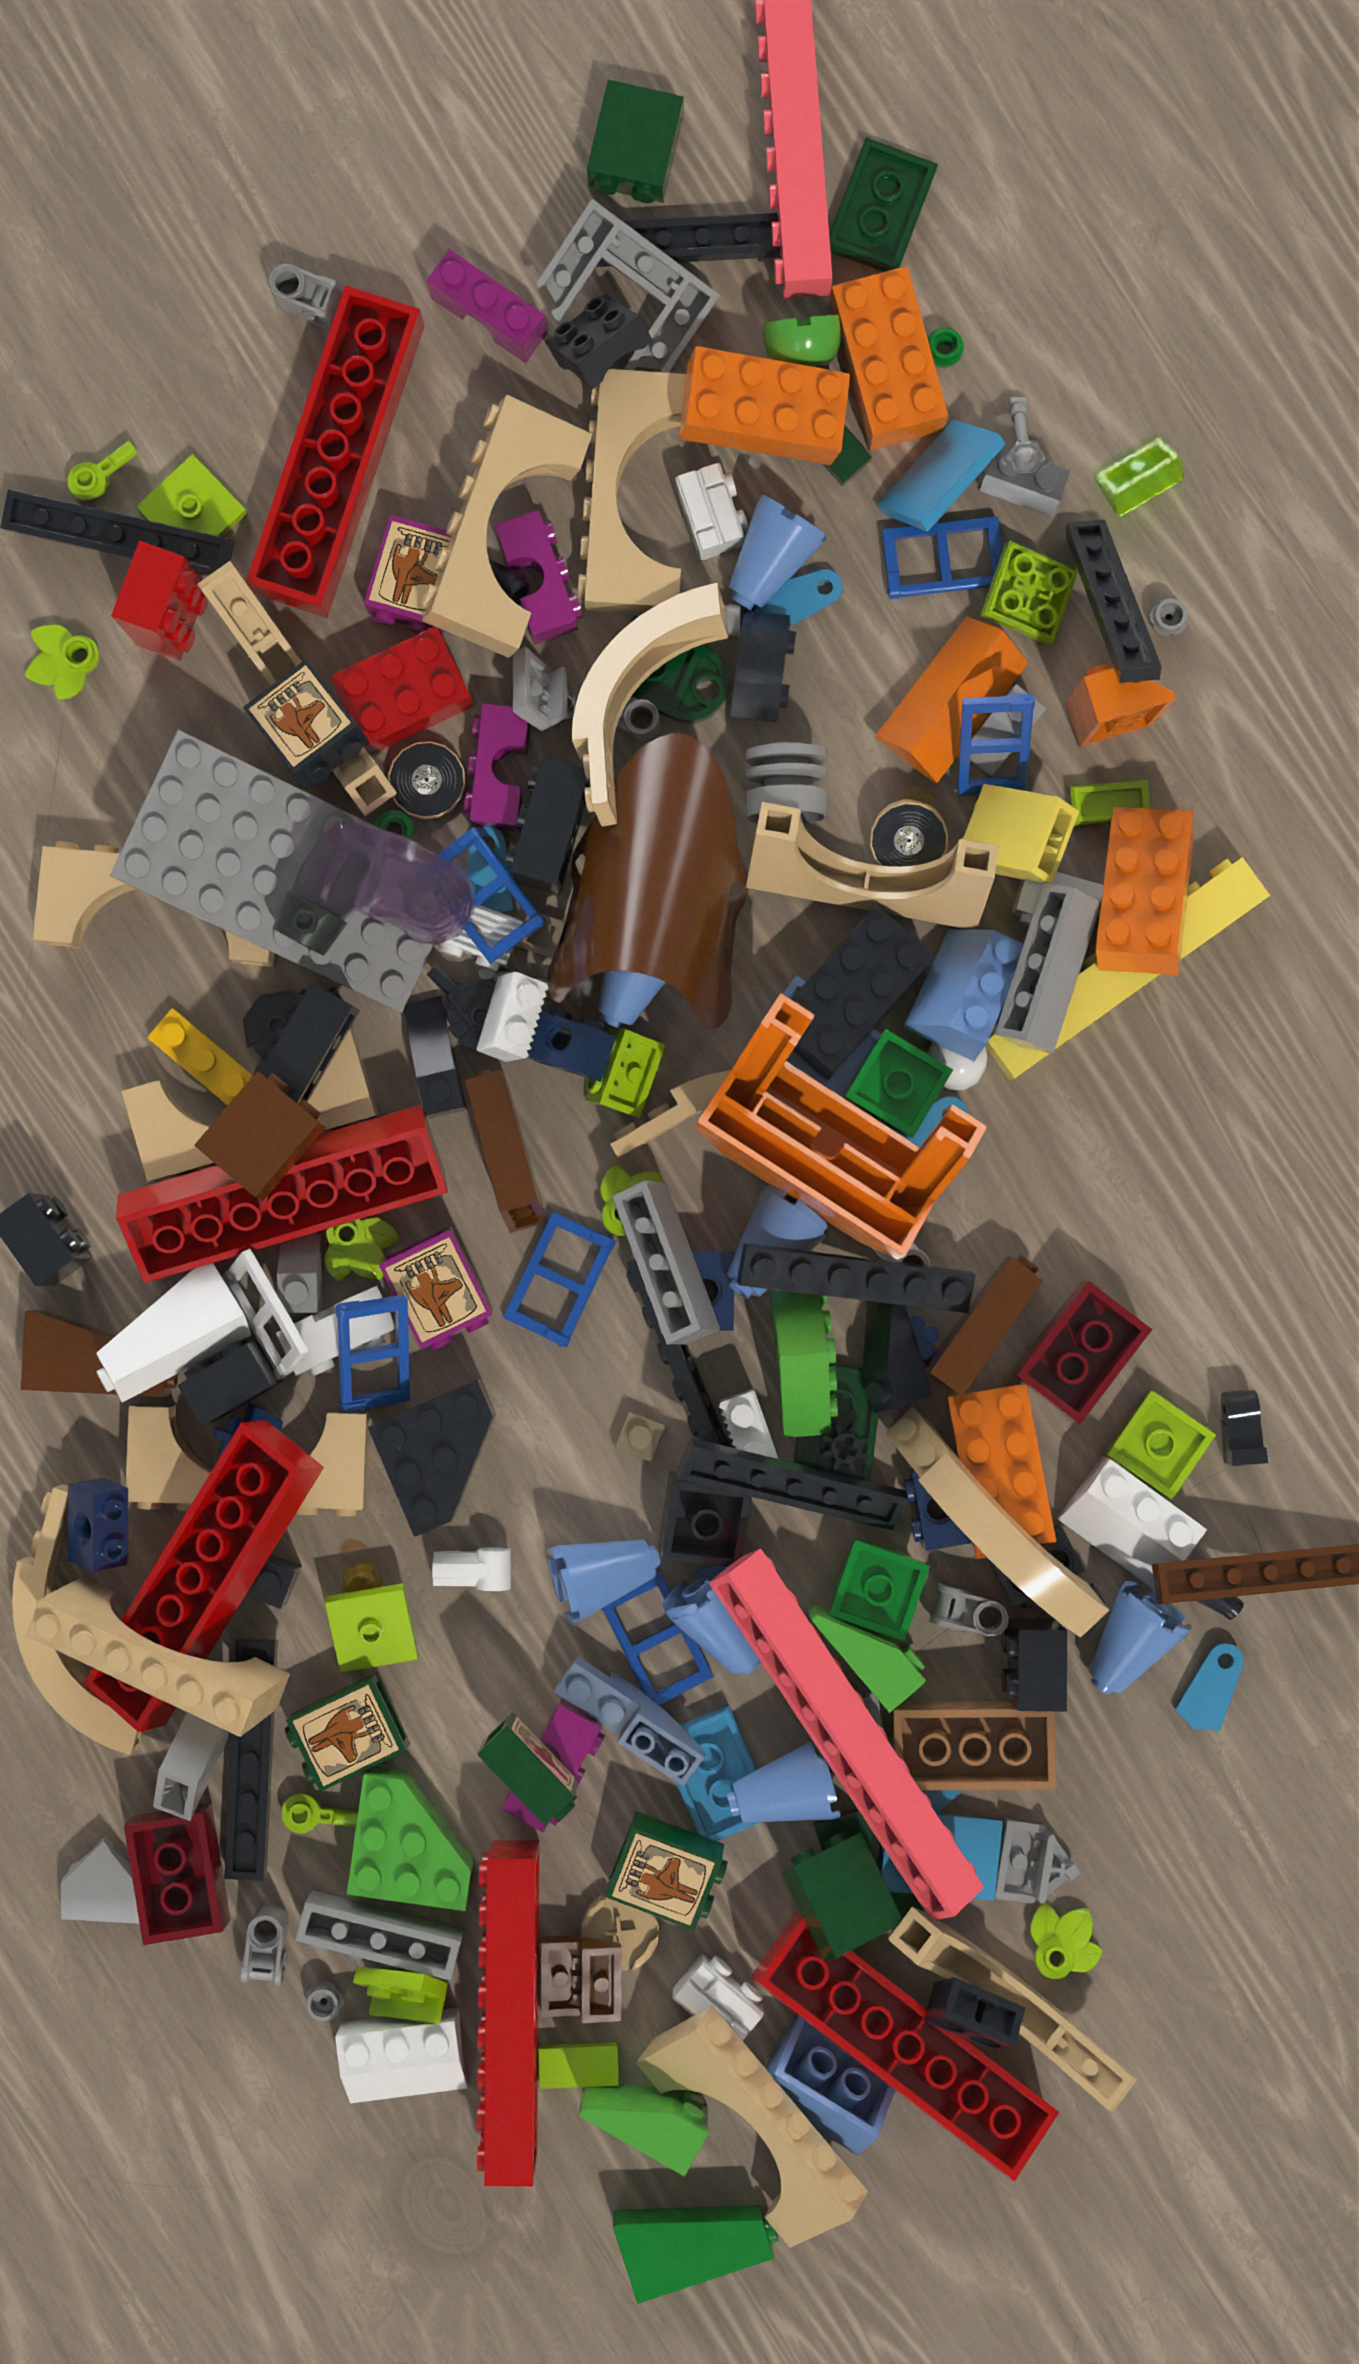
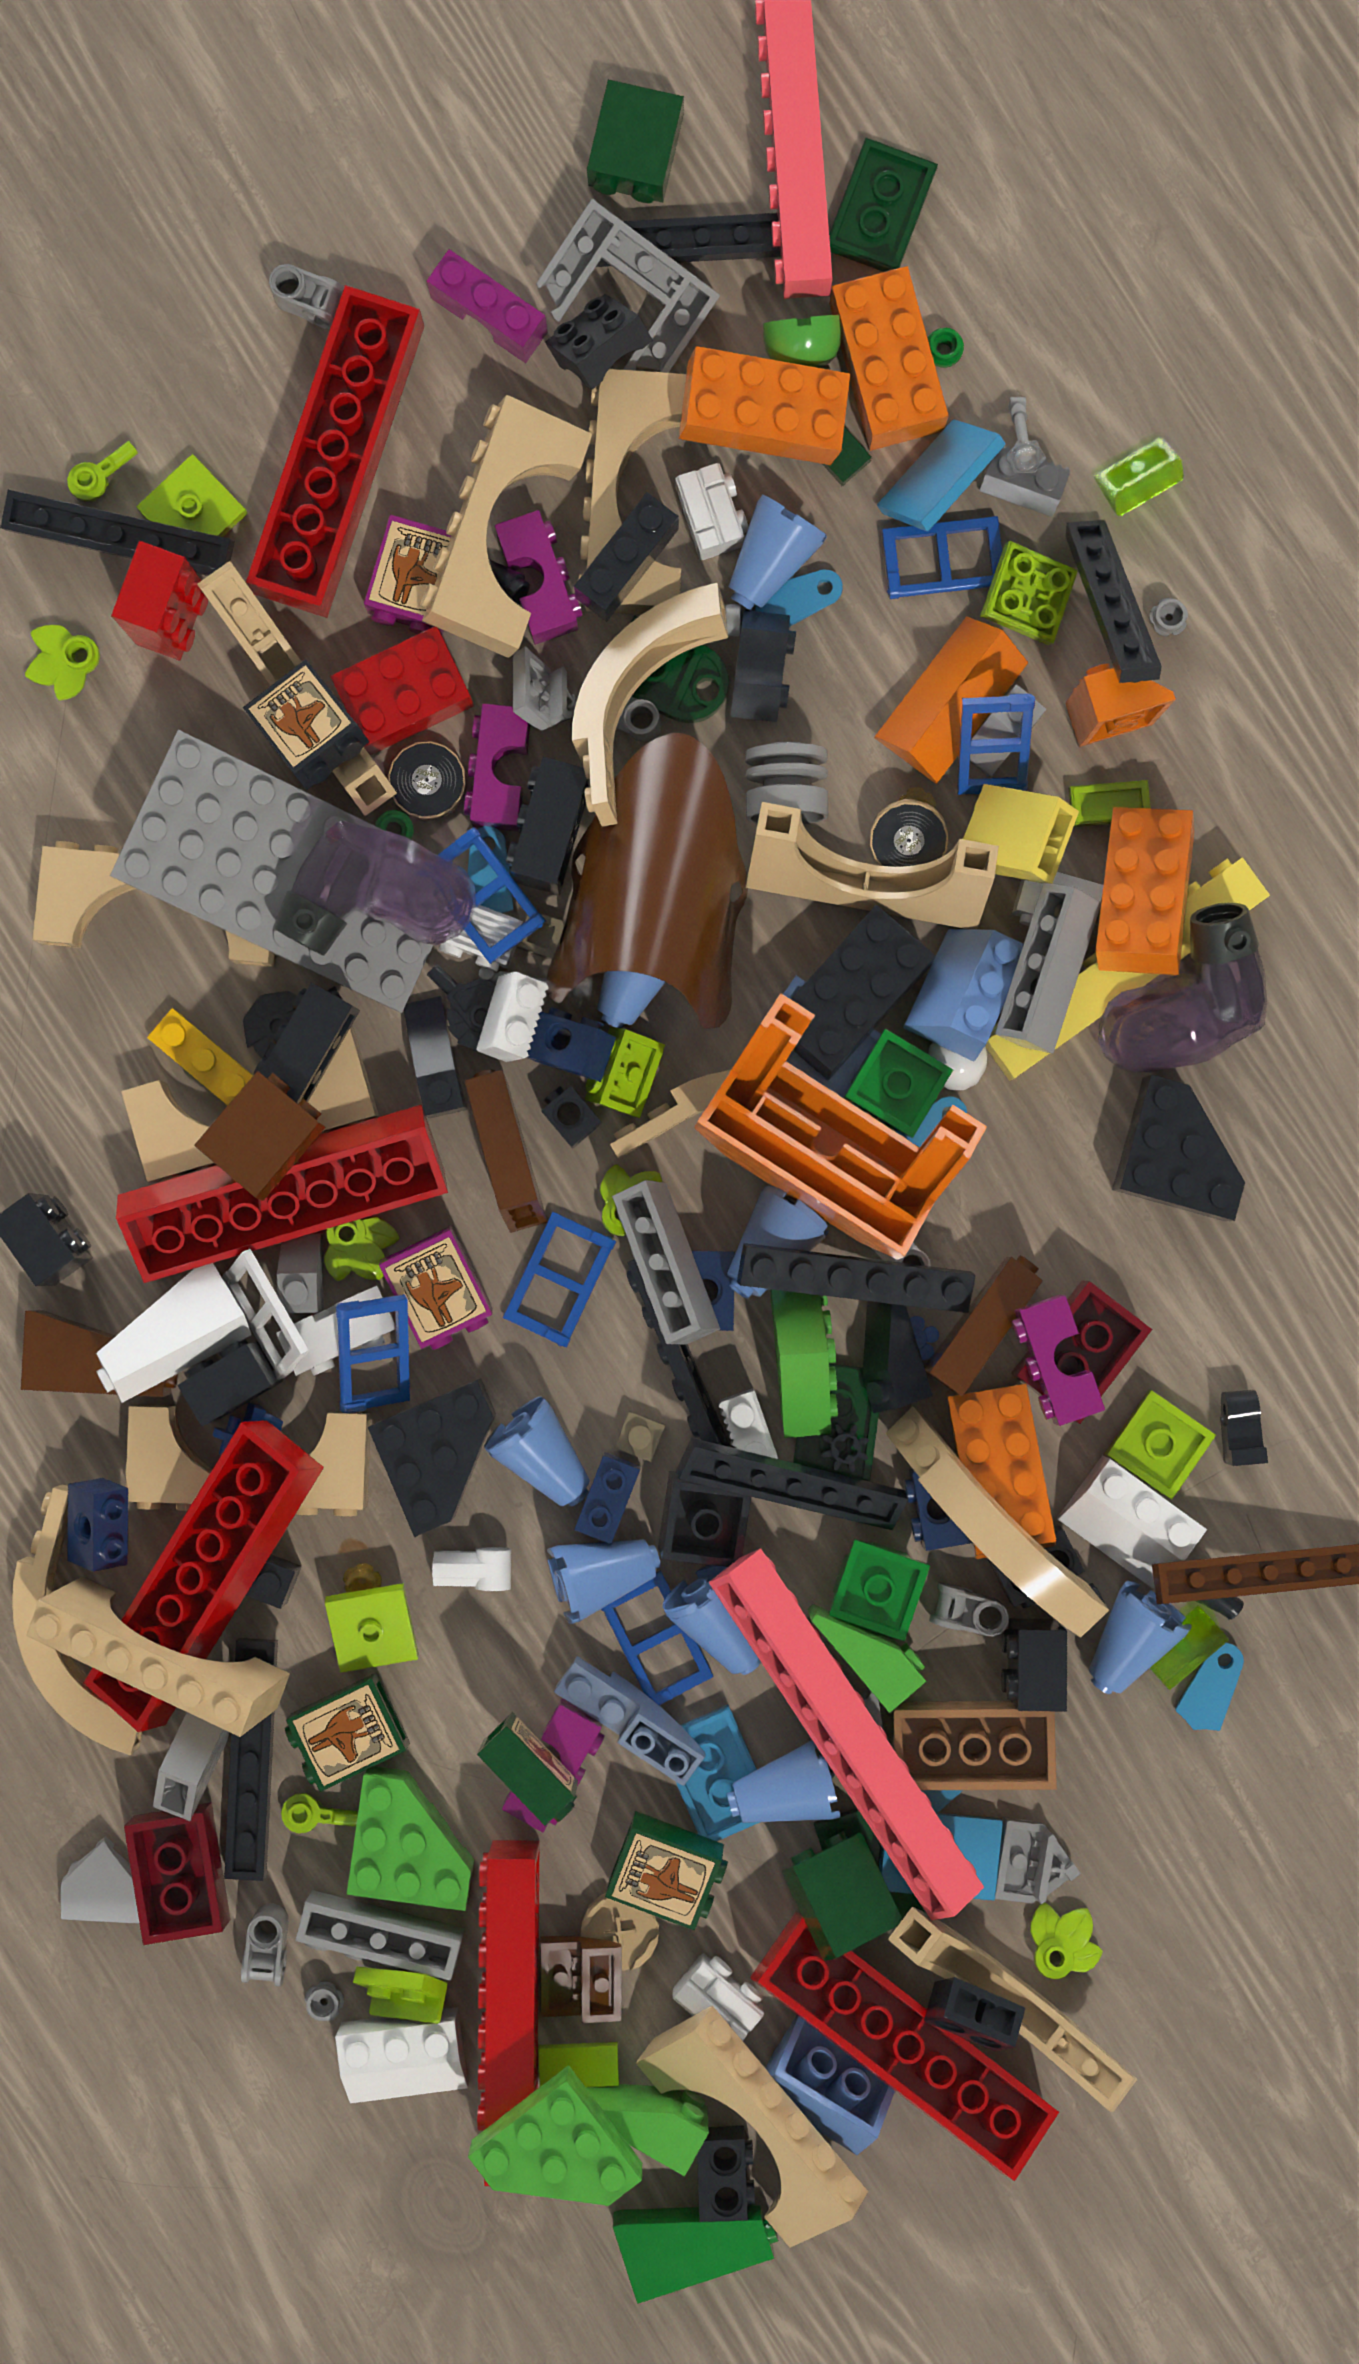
(540, 1453): none -> medium blue cone
(557, 2147): none -> bright green brick
(582, 1128): none -> black brick
(607, 1498): none -> dark blue brick
(626, 557): none -> black brick
(721, 2173): none -> black brick
(1042, 1328): none -> magenta arch
(1177, 1154): none -> black brick
(1191, 1651): none -> clear neon green slope
(1198, 1011): none -> clear purple piece

